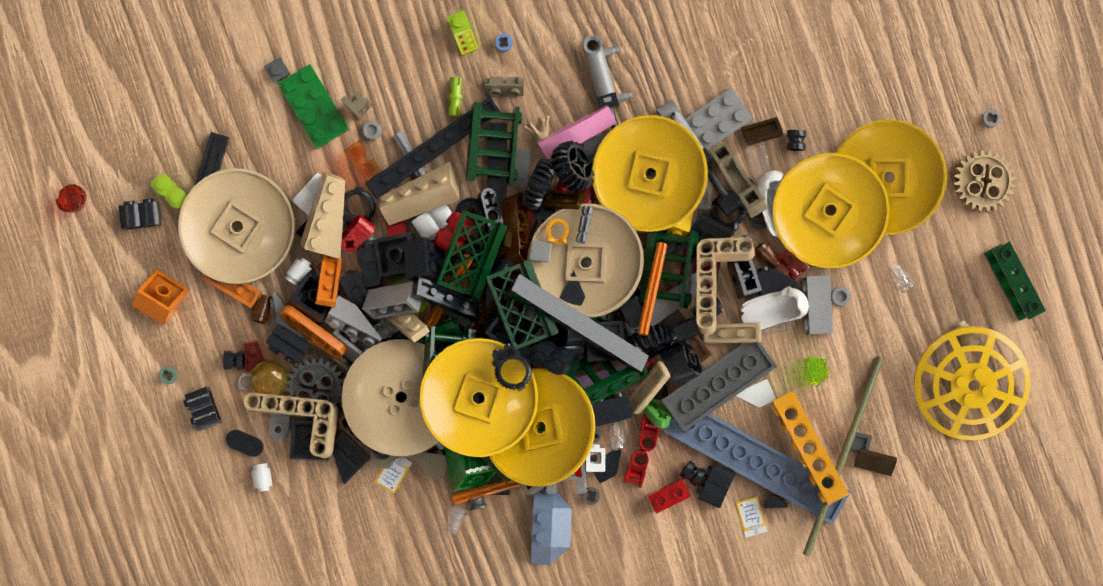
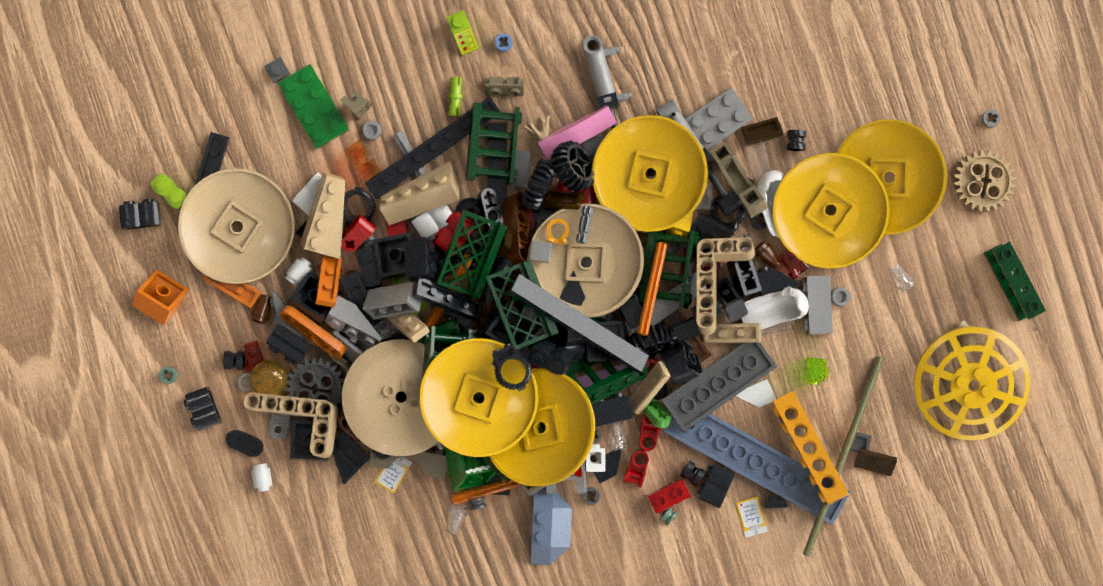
(71, 198): clear red hair -> none
(668, 516): none -> sand green bush
(730, 300): none -> black brick

